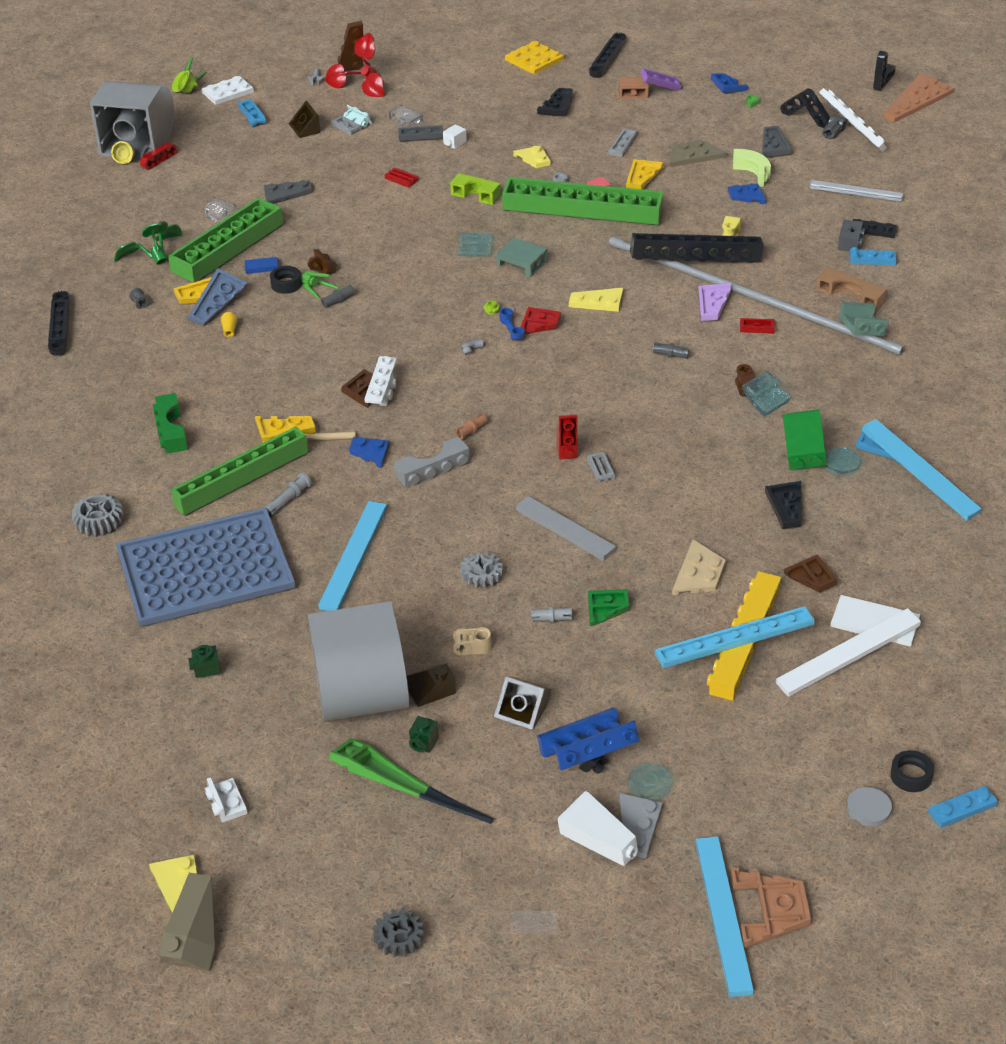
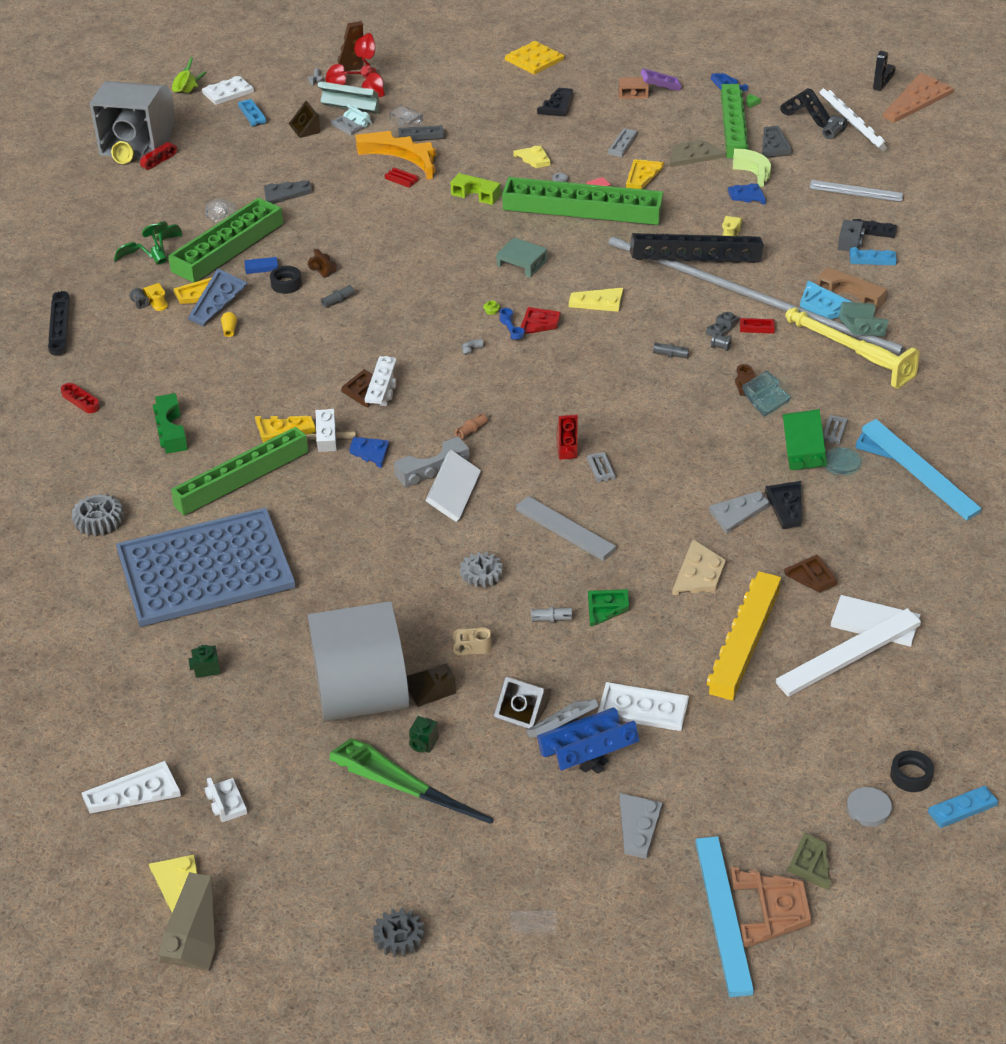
(68, 388): none -> red beam
(136, 788): none -> white wing
(156, 296): none -> yellow piece
(292, 490): light grey pin -> none
(310, 280): bright green plant -> none
(326, 430): none -> white brick
(342, 95): none -> slope
(352, 556): medium azure tile -> none
(403, 147): none -> light orange arch
(453, 485): none -> white tile
(454, 136): white brick -> none
(475, 244): clear light blue slope -> none
(563, 716): none -> light grey wing
(597, 829): white slope -> none
(607, 54): black plate -> none
(643, 785): clear light blue tile -> none
(645, 706): none -> white tile
(713, 300): lavender wing -> none
(721, 341): none -> dark grey bush
(724, 324): none -> dark grey slope
(733, 118): none -> bright green brick
(734, 637): medium azure tile -> none
(737, 510): none -> light grey wing
(811, 861): none -> olive wing
(821, 301): none -> medium azure wing
(832, 438): none -> light grey tile
(903, 366): none -> light yellow piece

